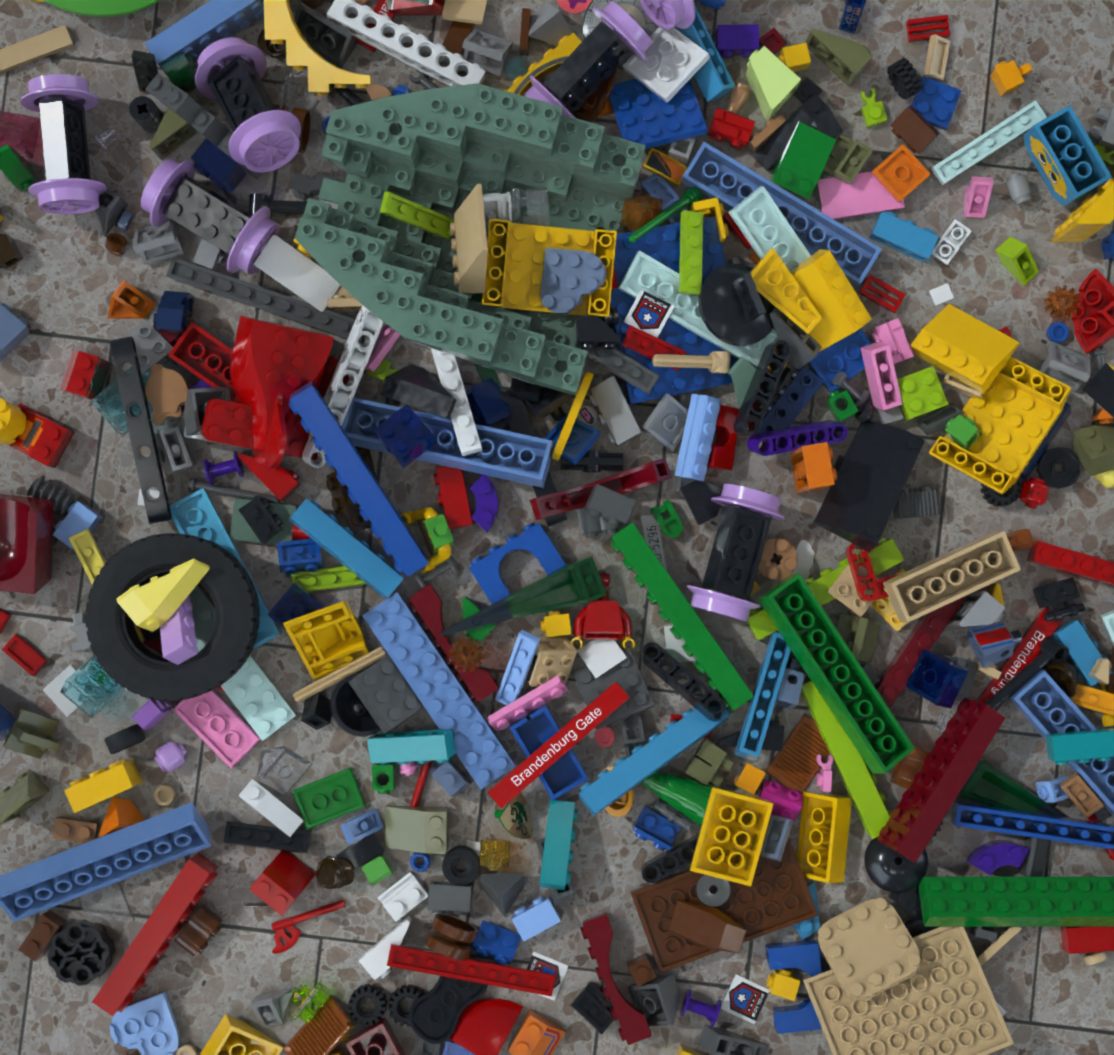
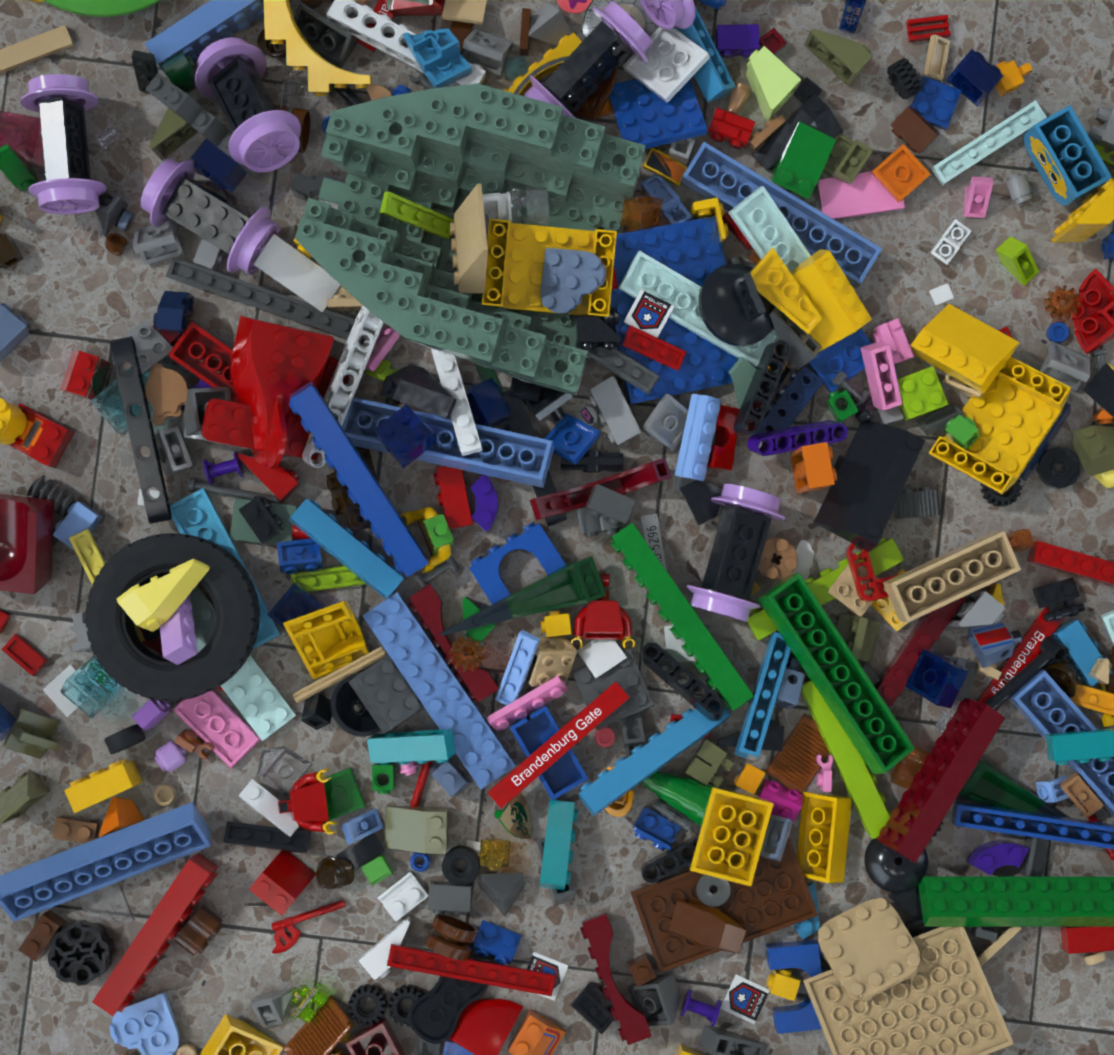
(129, 303): orange slope -> none
(146, 113): black piece -> none
(191, 742): none -> dark orange plate
(258, 201): black axle -> none
(309, 803): none -> torso
(438, 56): none -> dark azure slope
(535, 917): light blue brick -> none
(572, 416): yellow tile -> none
(672, 526): green plate -> none
(691, 195): green piece -> none
(691, 252): lime plate -> none
(716, 361): tan axle -> none
(795, 57): yellow brick -> none
(873, 111): lime plate -> none
(900, 295): red tile -> none
(904, 236): dark azure brick -> none
(975, 77): none -> clear blue brick
(1034, 492): red head -> none

